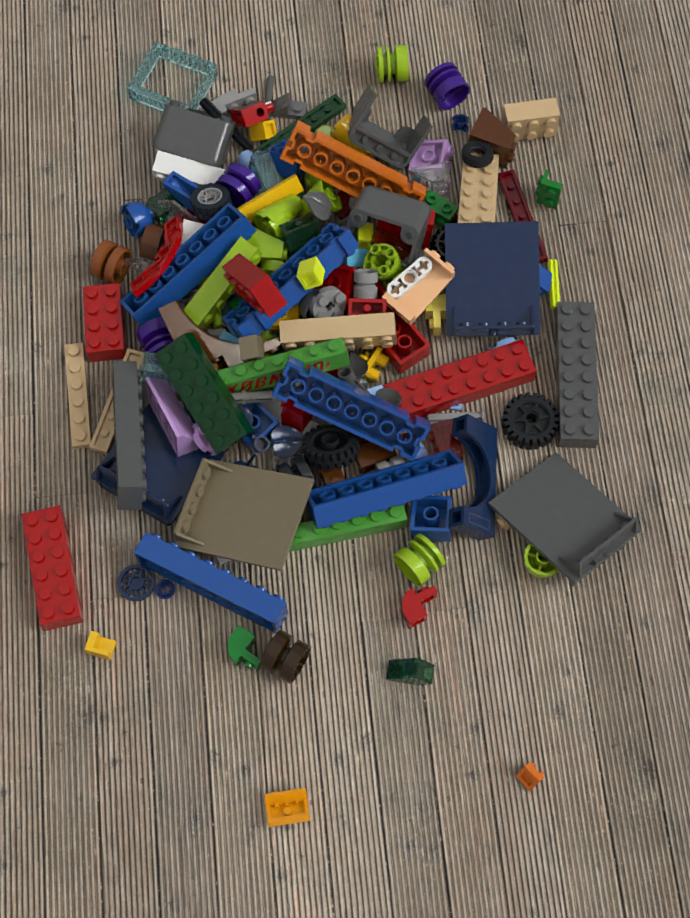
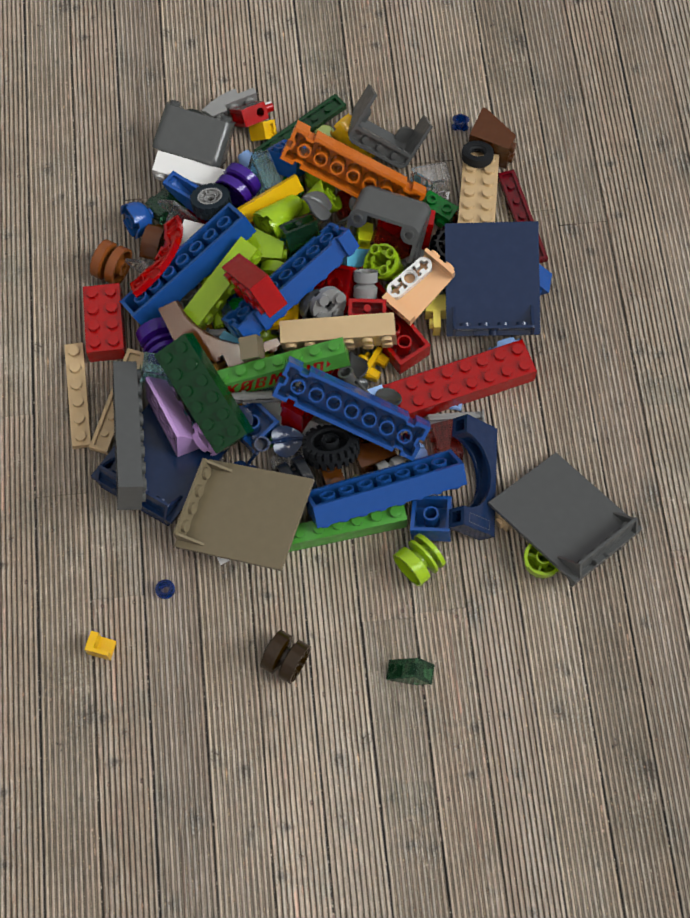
(52, 568): red brick -> none
(136, 583): dark blue wheel -> none
(178, 57): clear light blue window -> none
(209, 107): black axle -> none
(211, 582): blue brick -> none
(239, 646): green brick -> none
(269, 91): dark grey bar -> none
(287, 807): light orange bracket -> none
(288, 108): flat silver slope -> none
(310, 273): neon yellow panel -> none
(392, 63): lime wheel -> none
(412, 605): red brick -> none
(431, 153): lavender plate -> none
(447, 86): dark purple wheel -> none
(529, 776): orange tile -> none
(530, 434): black wheel -> none
(532, 118): tan brick -> none
(548, 191): green bracket -> none
(554, 294): neon yellow axle -> none
(576, 375): dark grey brick -> none

